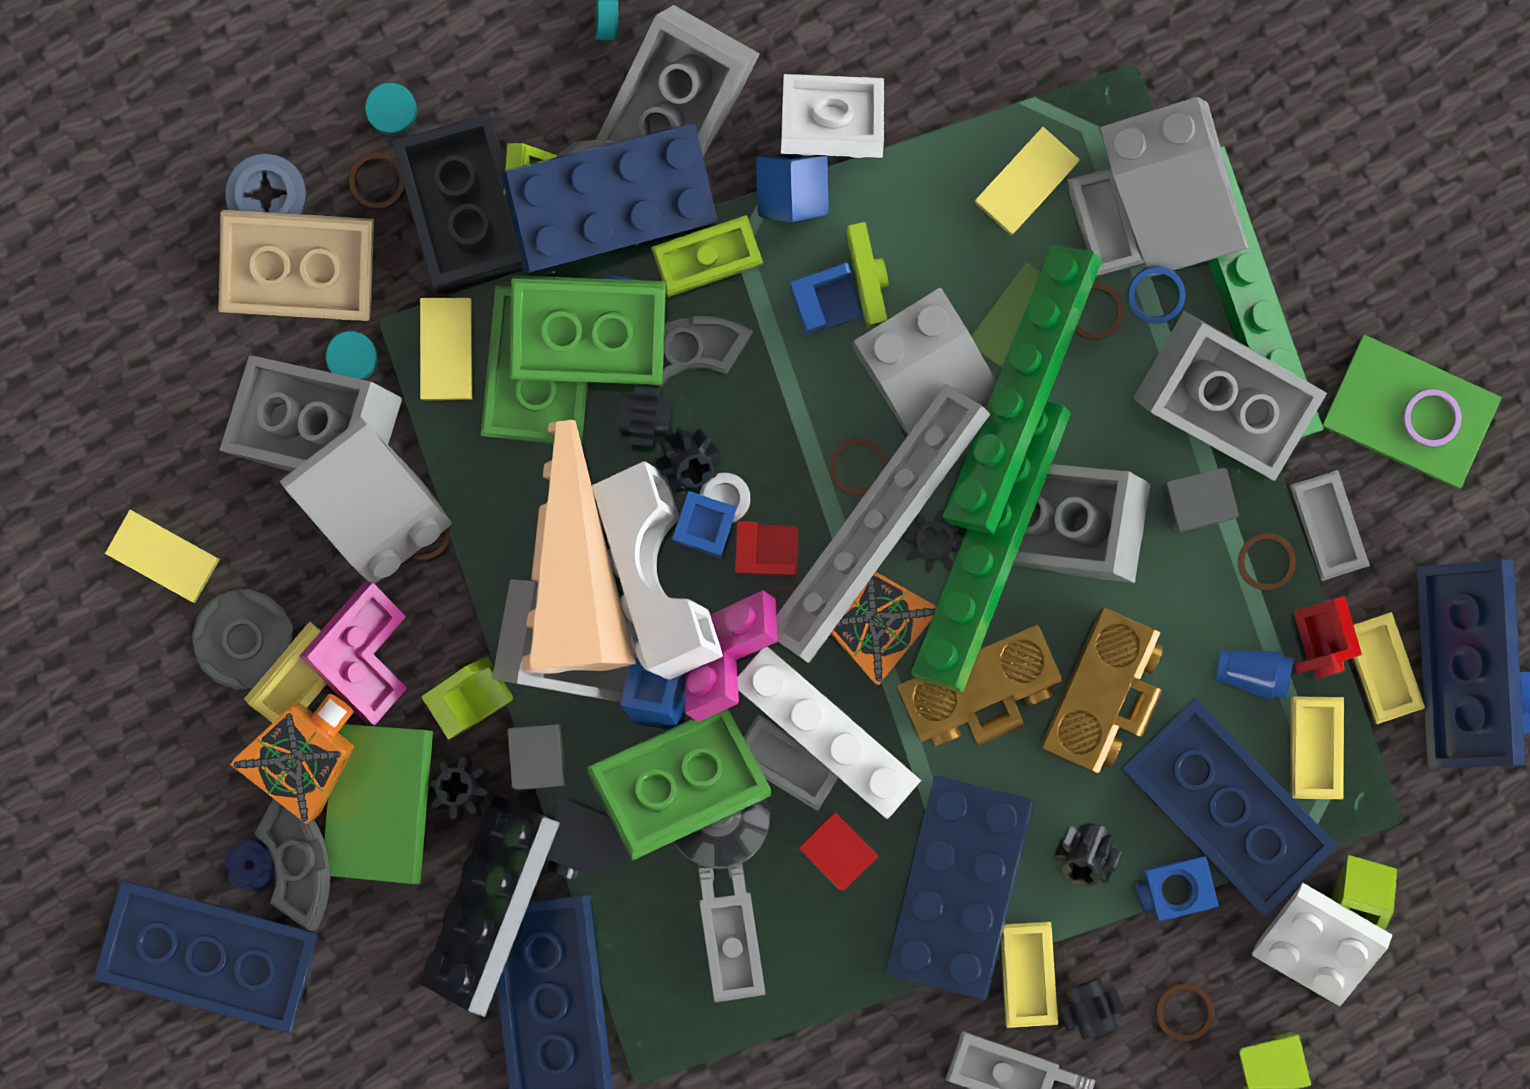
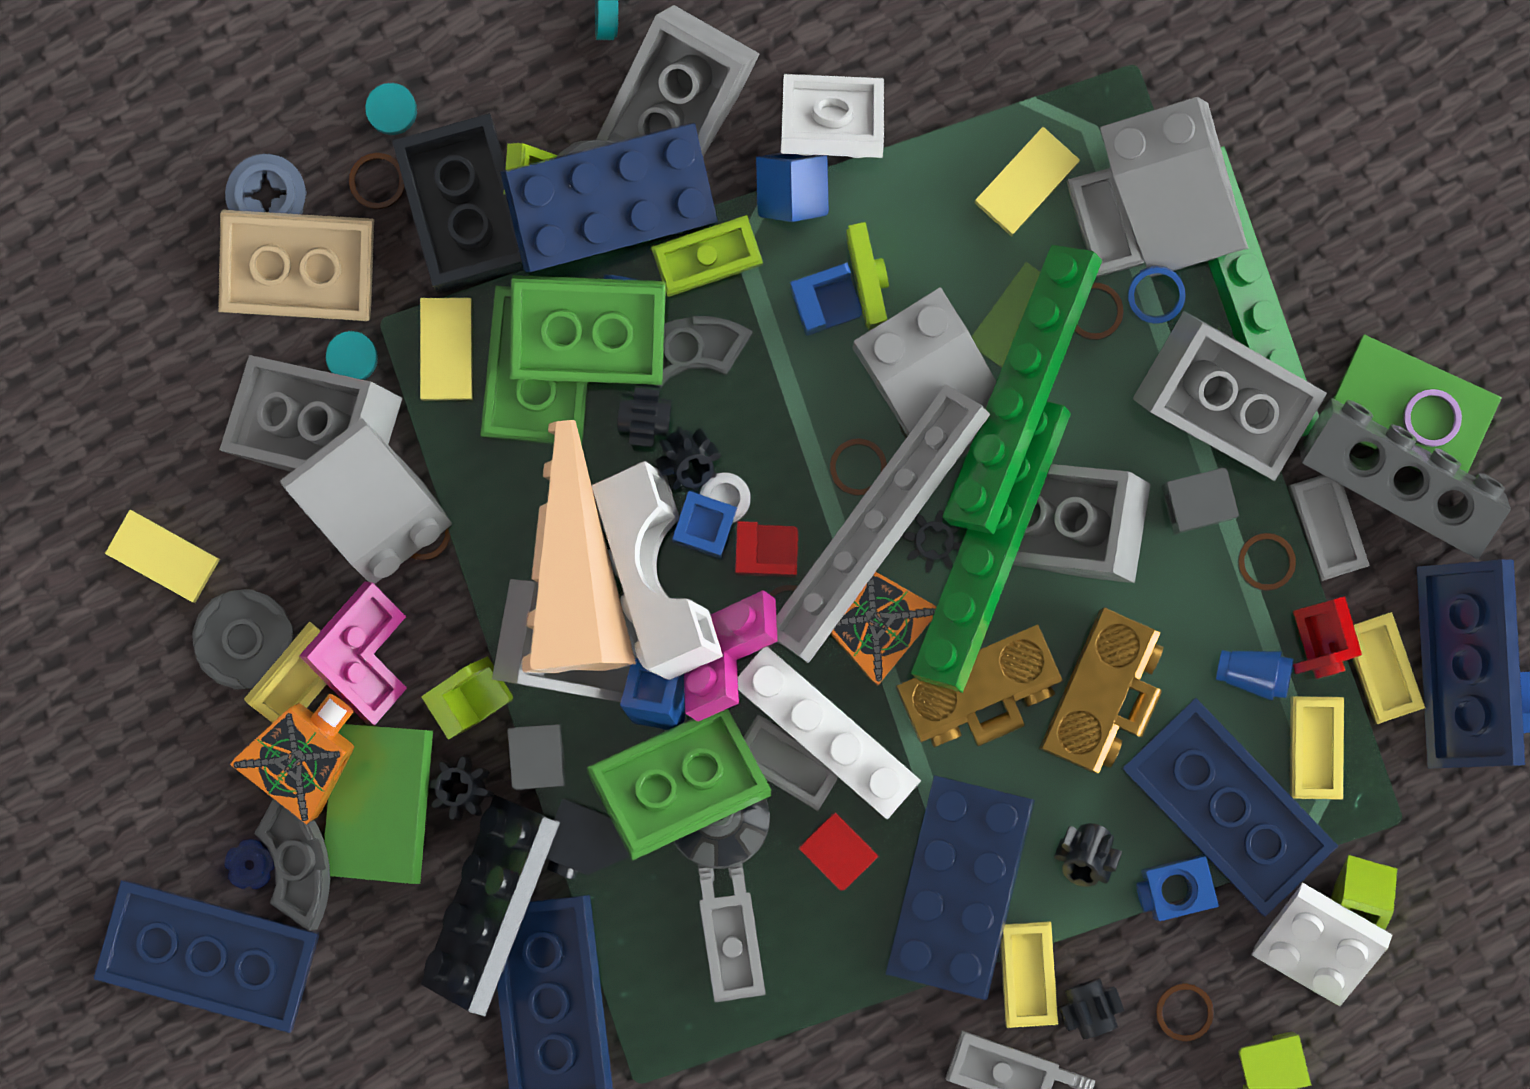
(1465, 526): none -> dark grey brick

